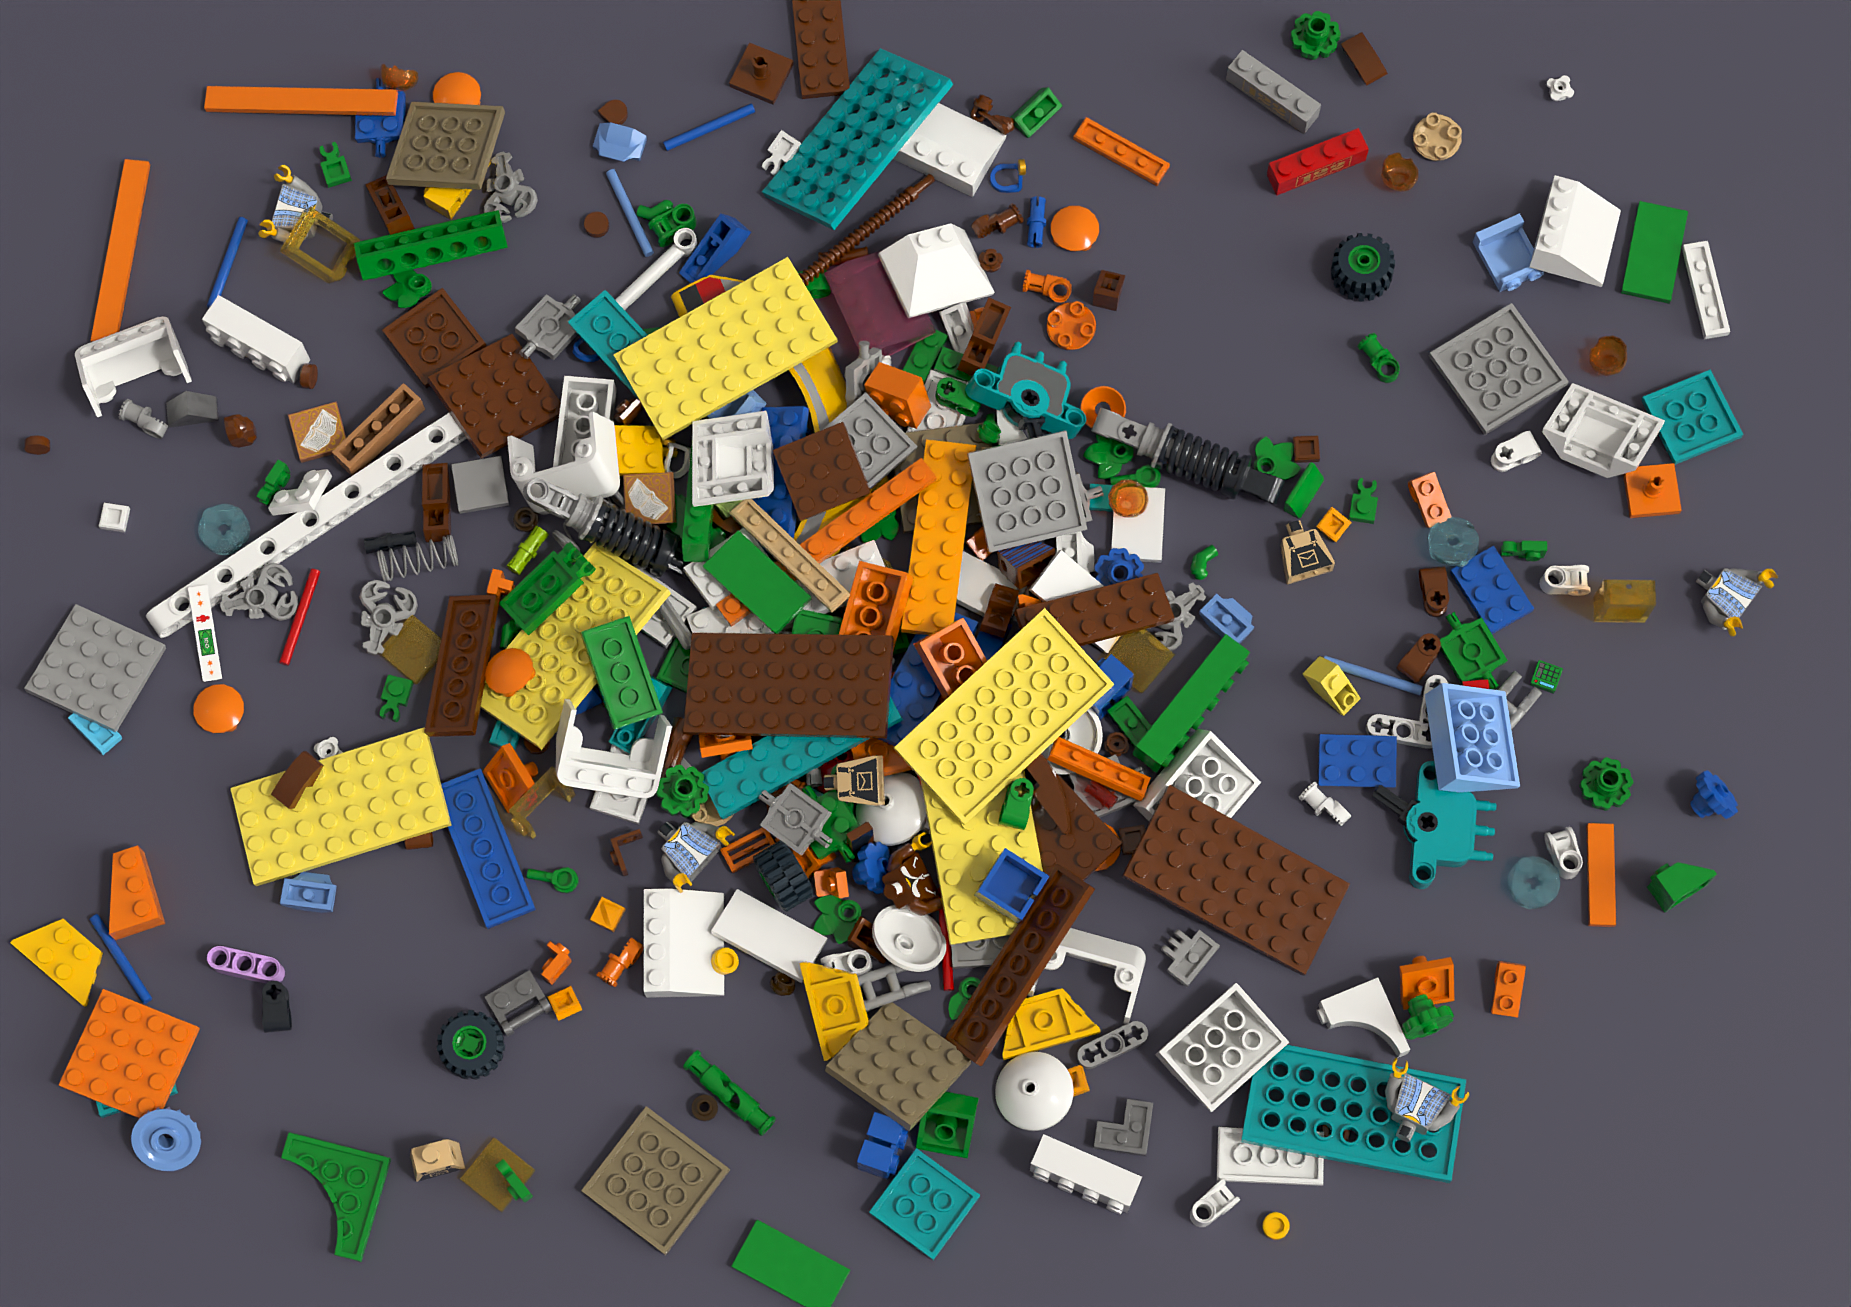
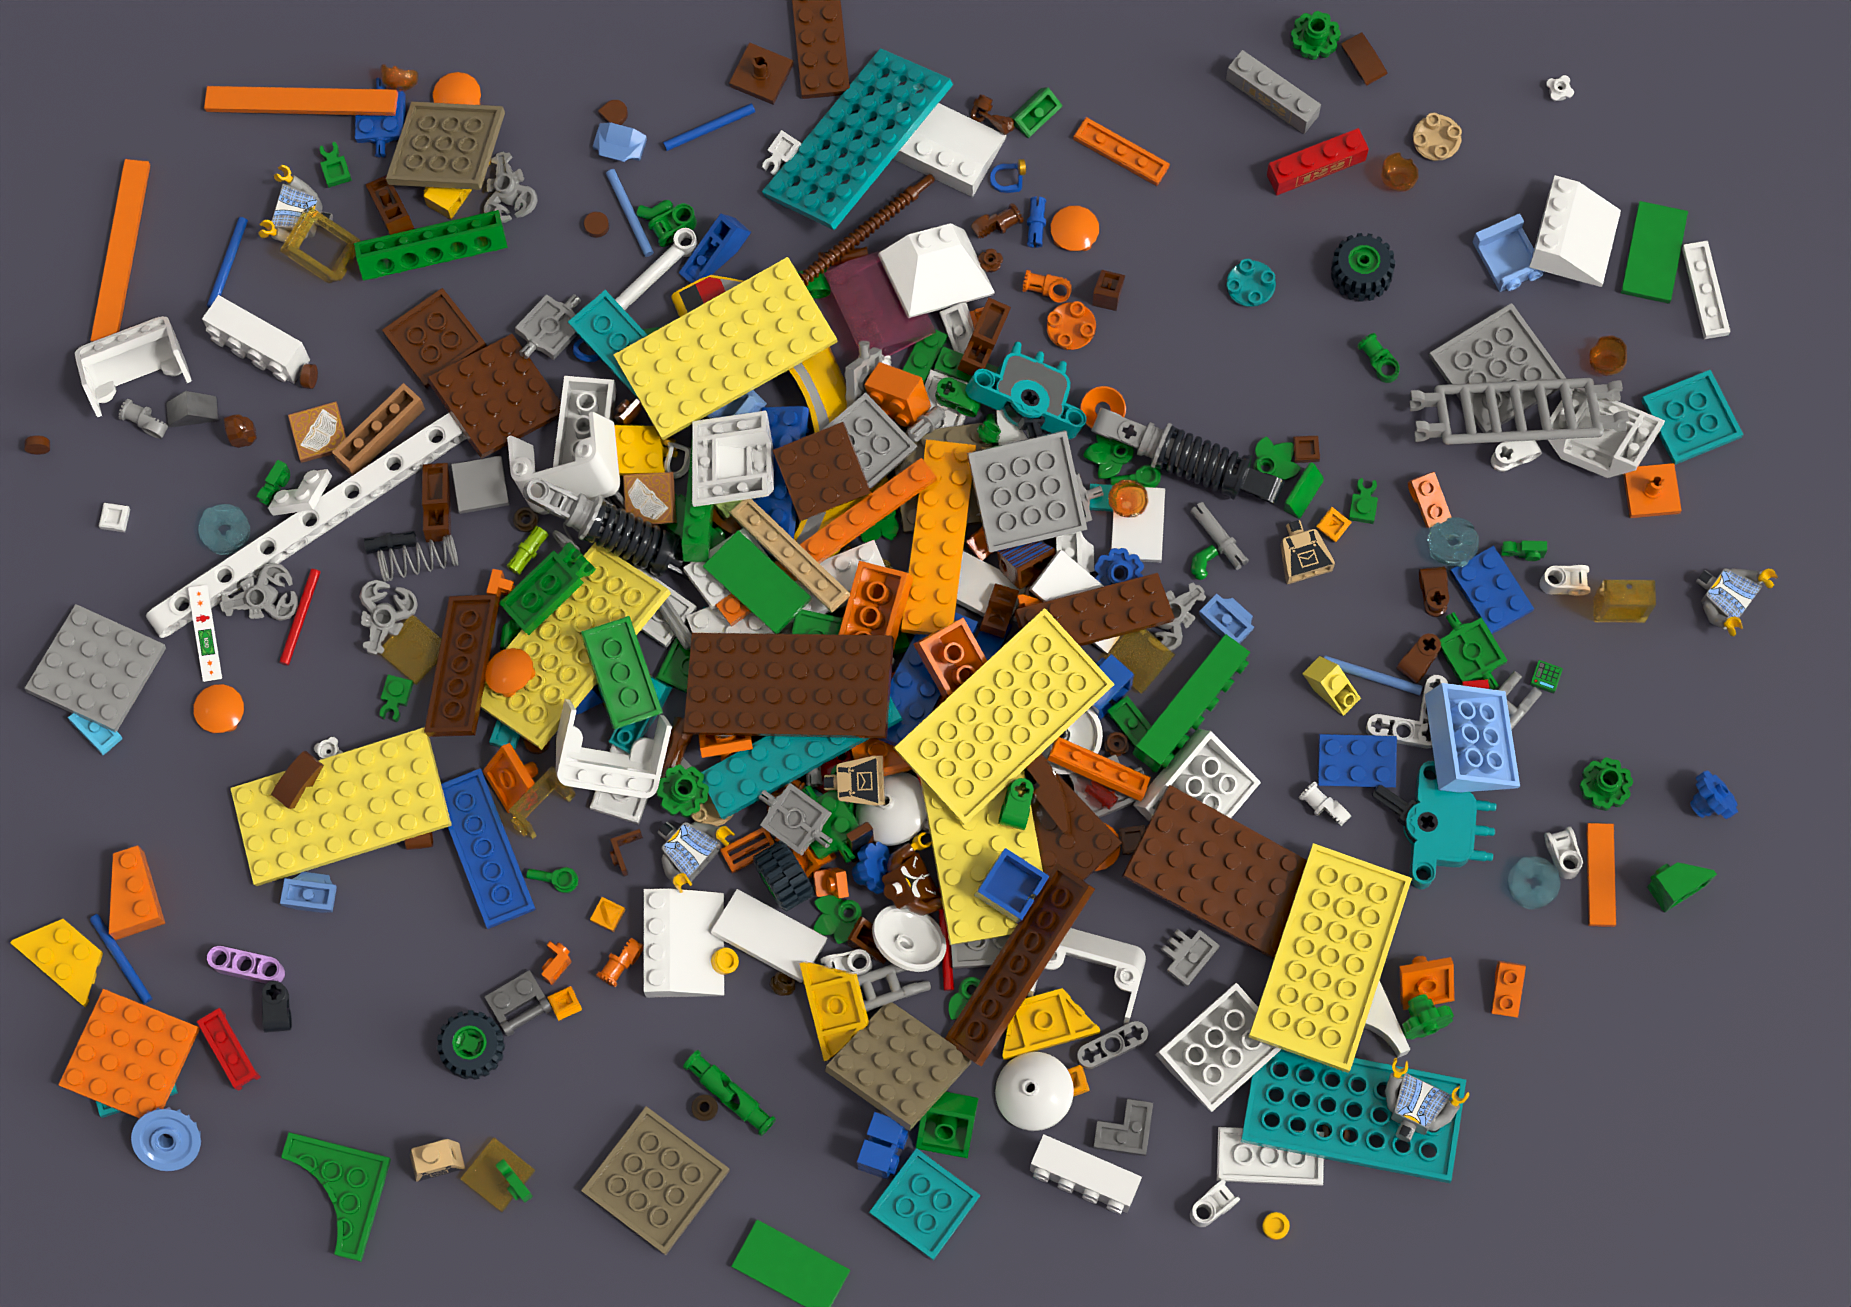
(227, 1049): none -> red container
(408, 288): green plate -> none
(926, 423): none -> light grey axle
(1220, 537): none -> light grey pin
(1251, 283): none -> teal dish
(1330, 958): none -> light yellow plate
(1593, 392): none -> light grey bar

